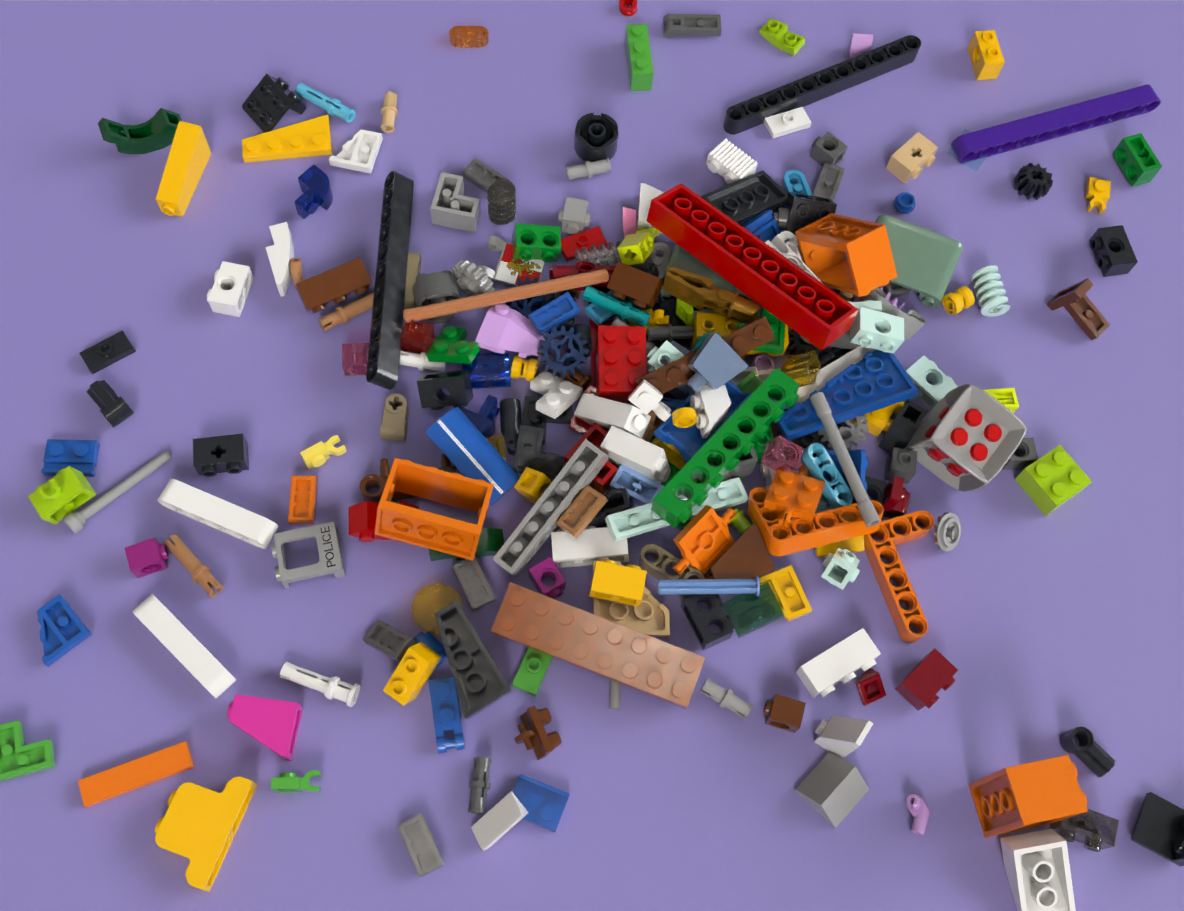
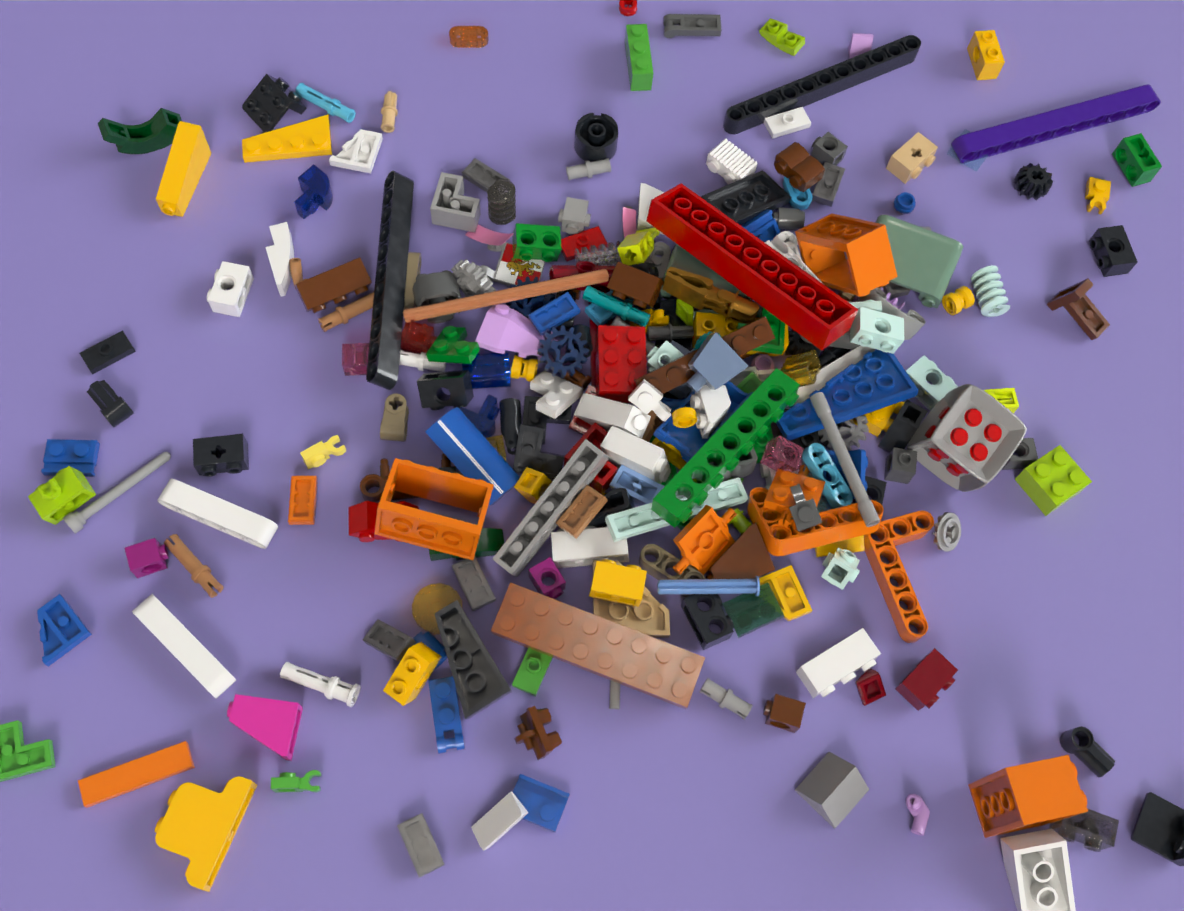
(328, 548): light grey window -> none
(479, 785): dark grey pin -> none
(488, 236): none -> bright pink sticker
(799, 167): none -> reddish brown brick
(804, 512): none -> dark grey plate
(807, 209): black bracket -> none
(842, 734): white slope -> none
(895, 498): dark red plate -> none

